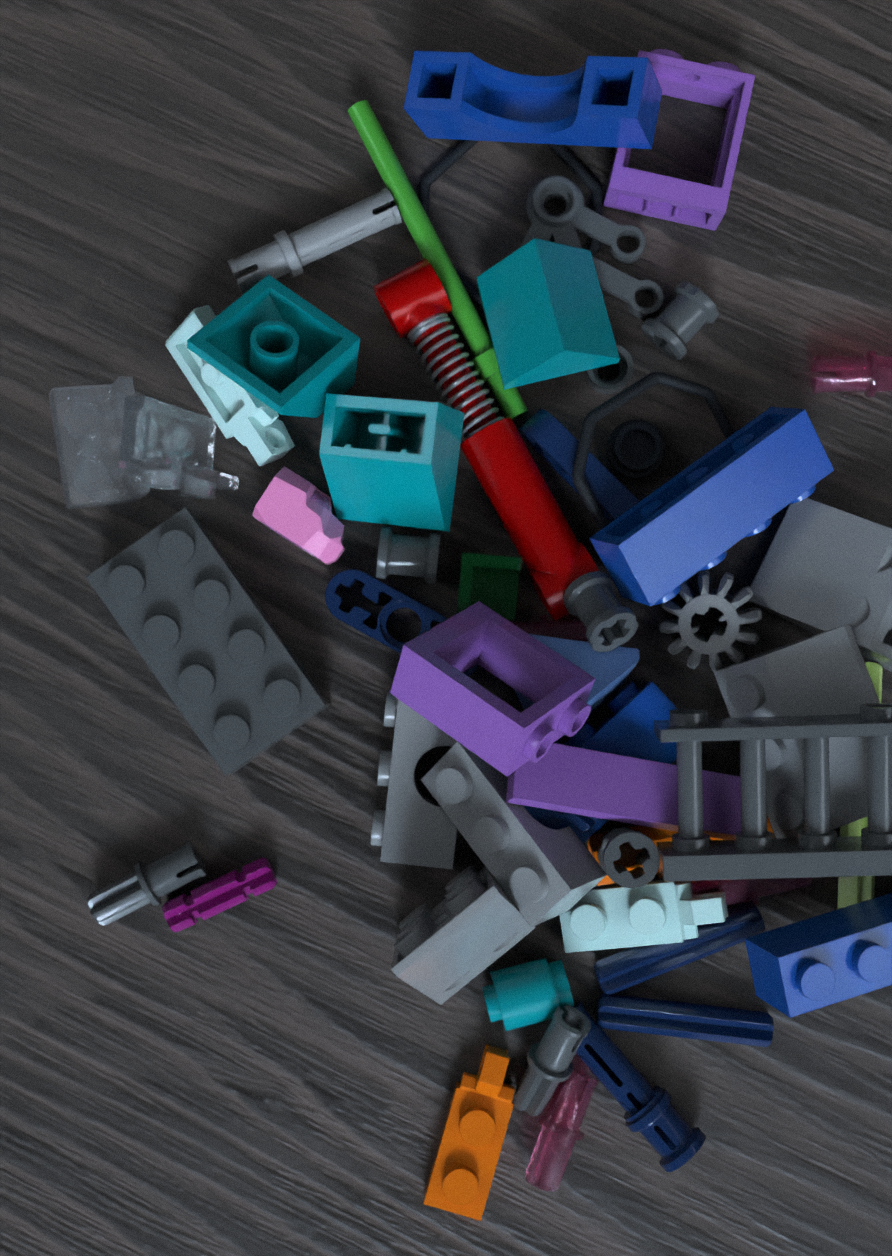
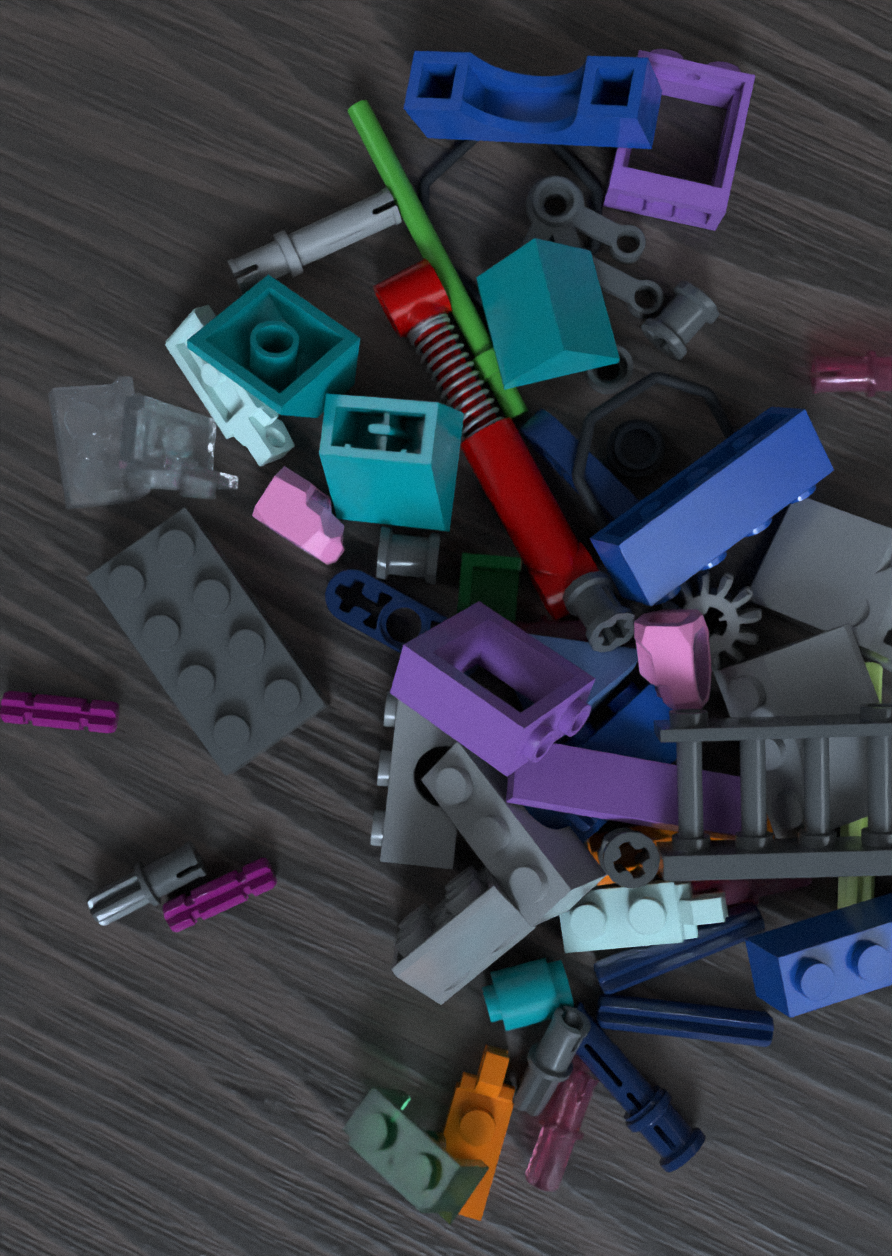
(59, 712): none -> magenta axle
(411, 1157): none -> window
(675, 656): none -> bright pink rock

